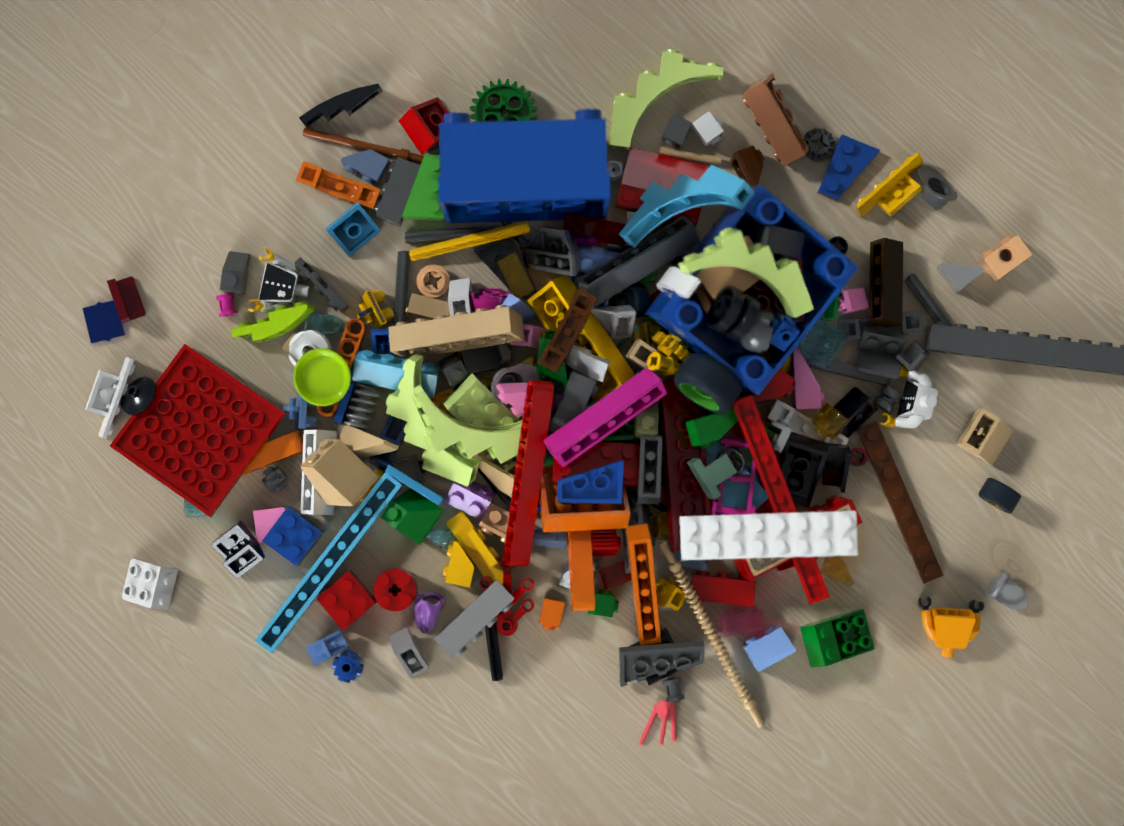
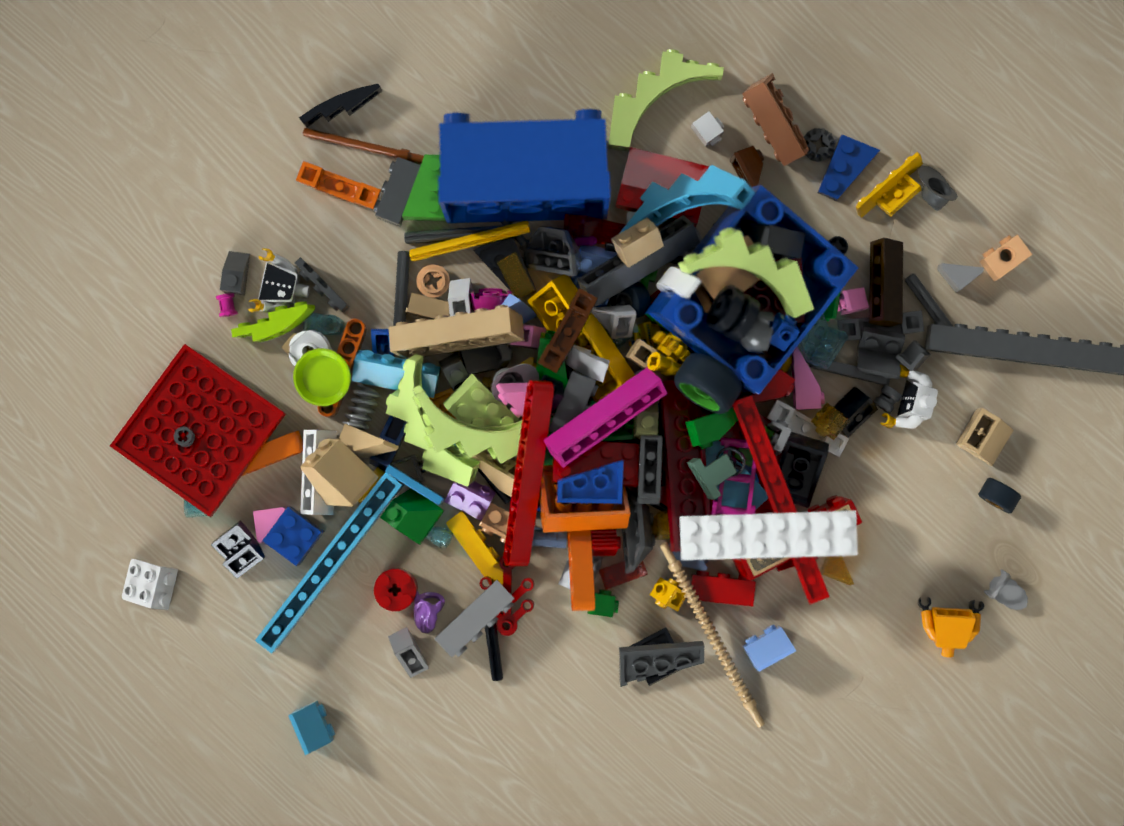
(103, 322): clear blue piece -> none
(107, 393): white bracket -> none
(126, 299): dark red panel -> none
(138, 396): black dish -> none
(177, 436): none -> dark grey bush
(274, 478): dark grey gear -> none
(302, 418): medium blue hips -> none
(312, 727): none -> medium azure slope
(327, 647): medium blue hips -> none
(344, 403): blue tile -> none
(346, 600): red brick -> none
(353, 229): dark azure slope -> none
(355, 666): blue brick -> none
(368, 164): sand blue slope -> none
(371, 311): yellow hips -> none
(422, 124): red slope -> none
(460, 567): yellow slope -> none
(506, 94): green gear -> none
(551, 613): orange brick -> none
(618, 167): white plate -> none
(637, 242): none -> tan brick
(643, 584): orange brick -> none
(666, 711): coral plant -> none
(673, 689): dark grey bush -> none
(676, 132): dark grey brick -> none
(690, 155): tan bar -> none
(739, 623): clear pink brick -> none
(837, 466): black panel -> none
(837, 638): green slope -> none
(864, 459): dark red bush -> none
(900, 502): reddish brown plate -> none

